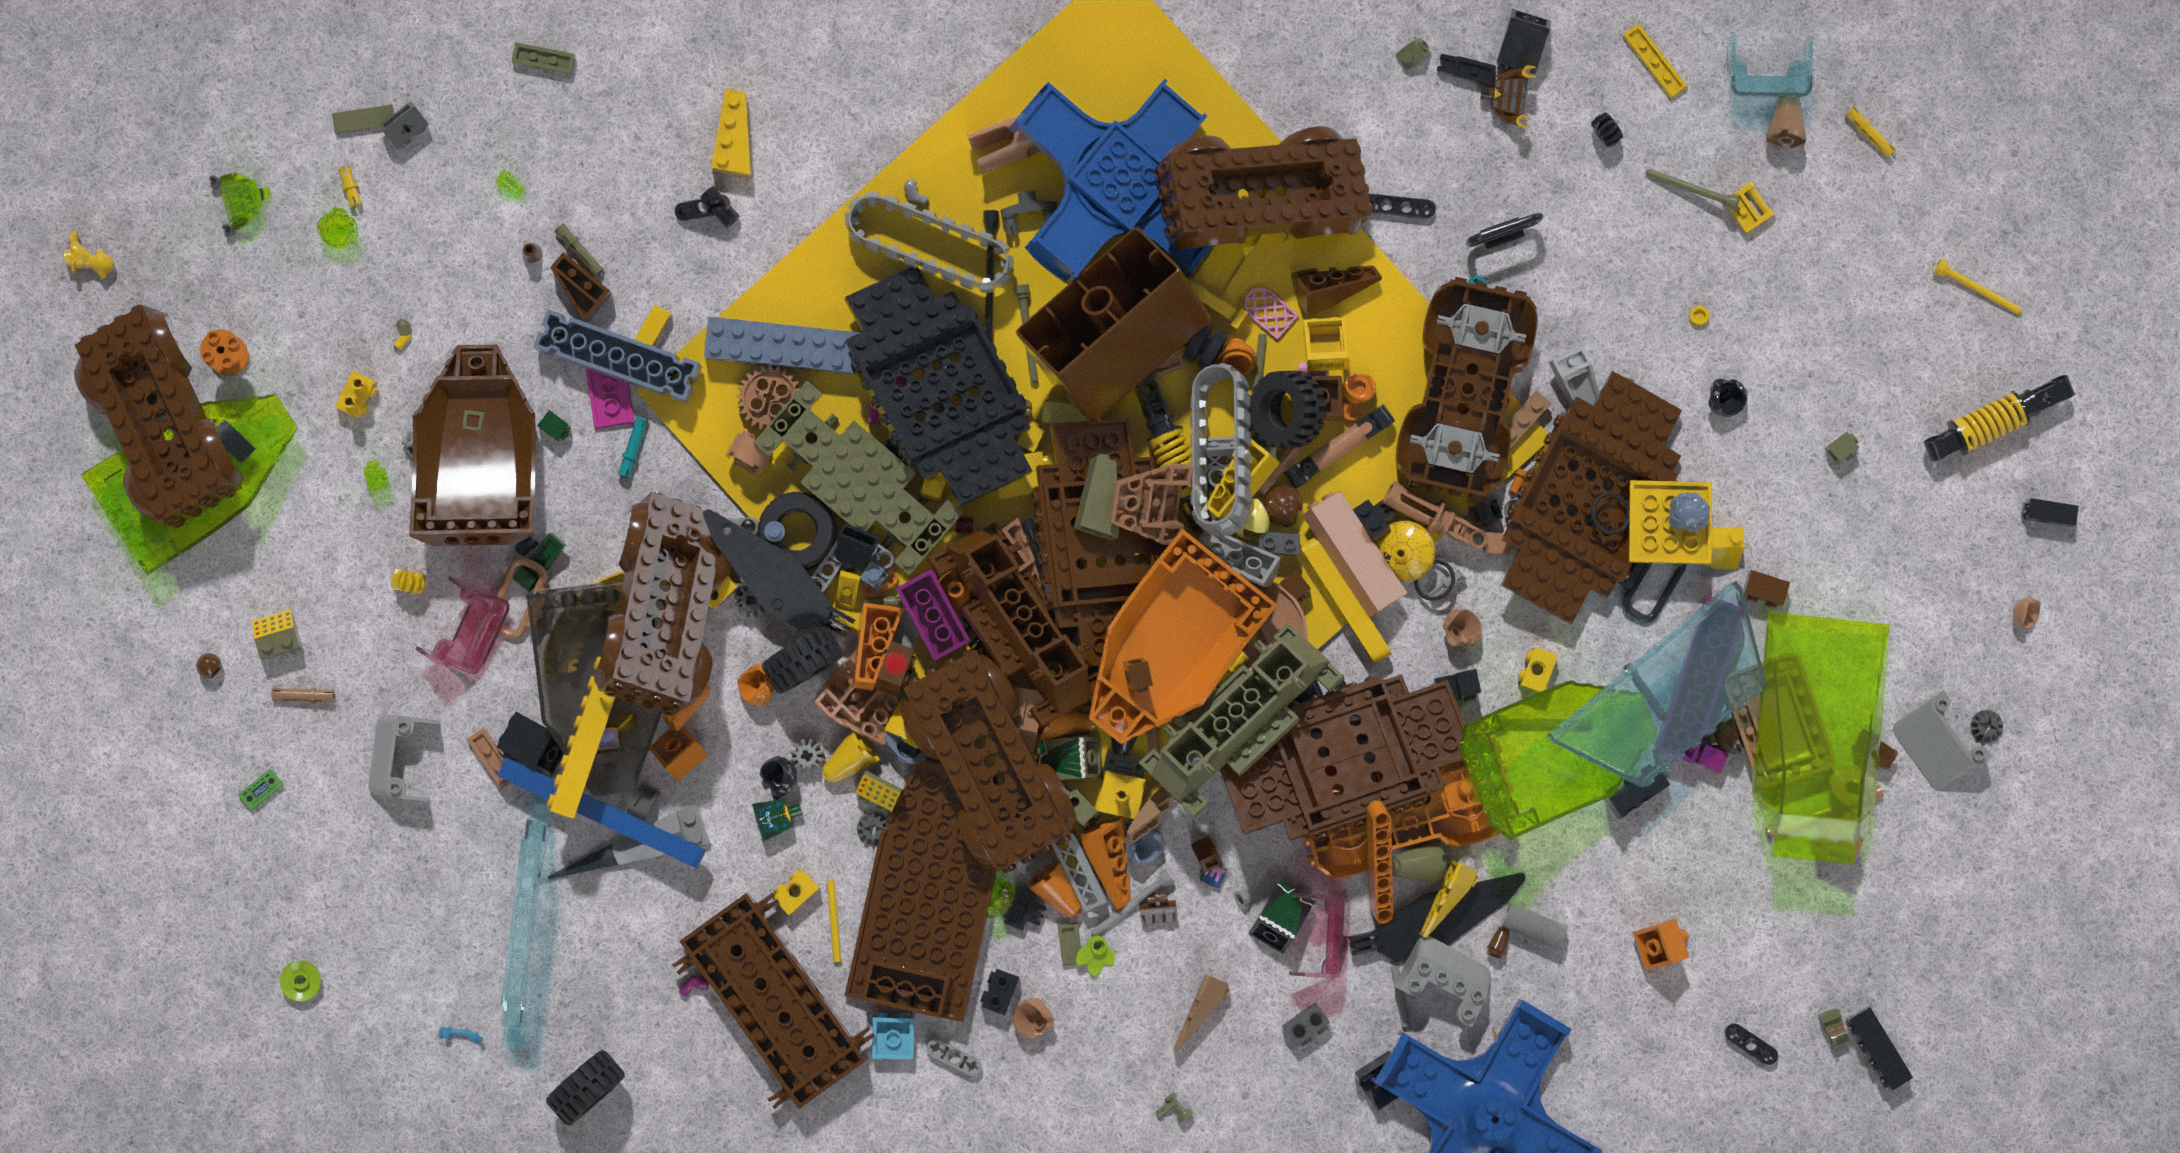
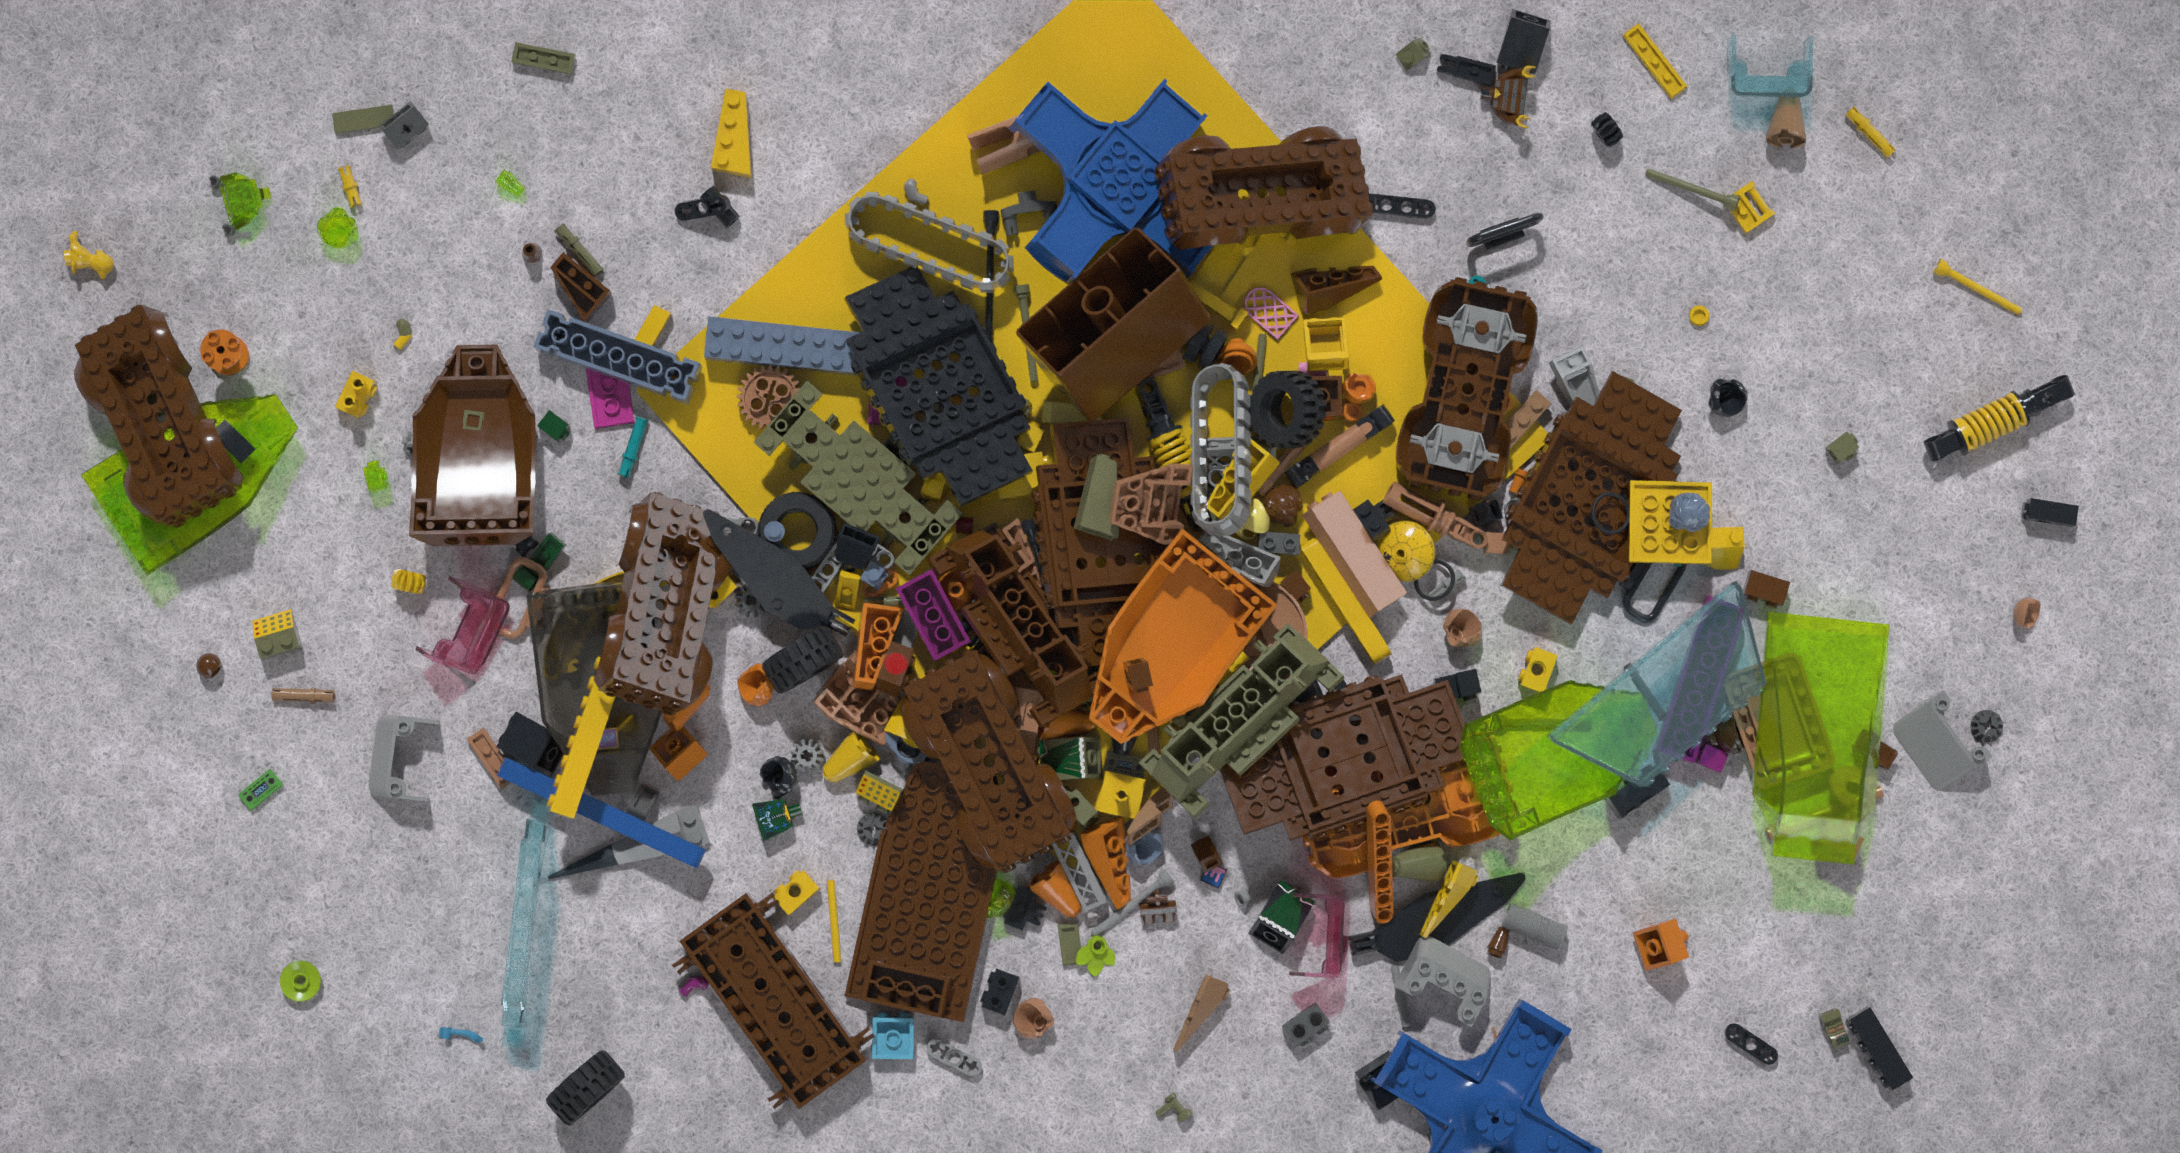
(747, 454): nougat brick -> none

